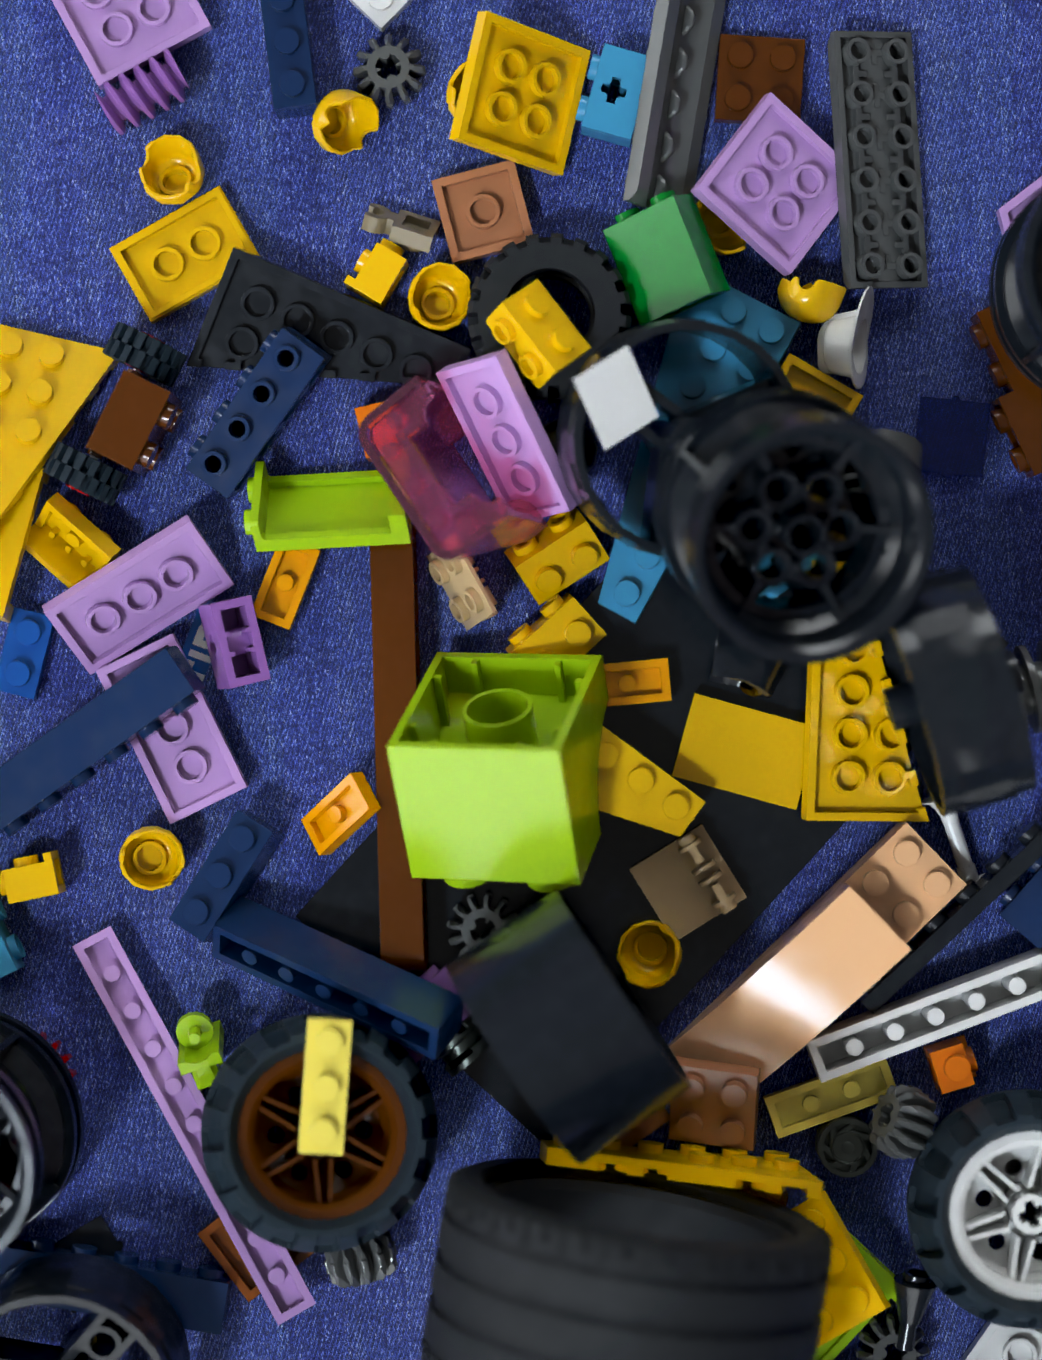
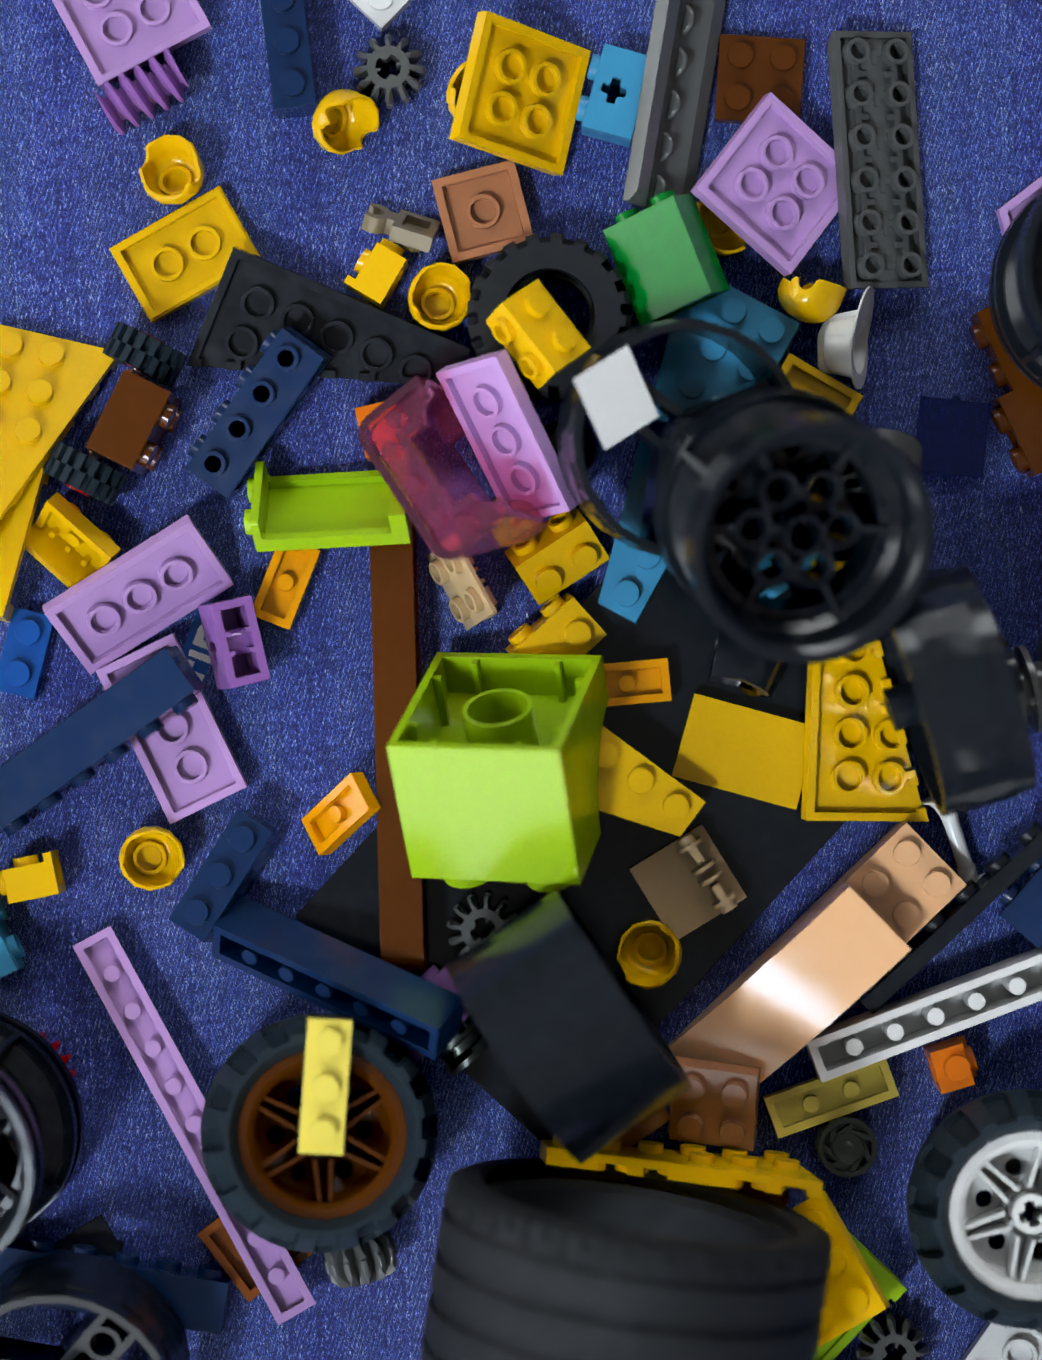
(200, 1047): lime hips -> none
(902, 1122): dark grey gear -> none
(913, 1296): black cone -> none

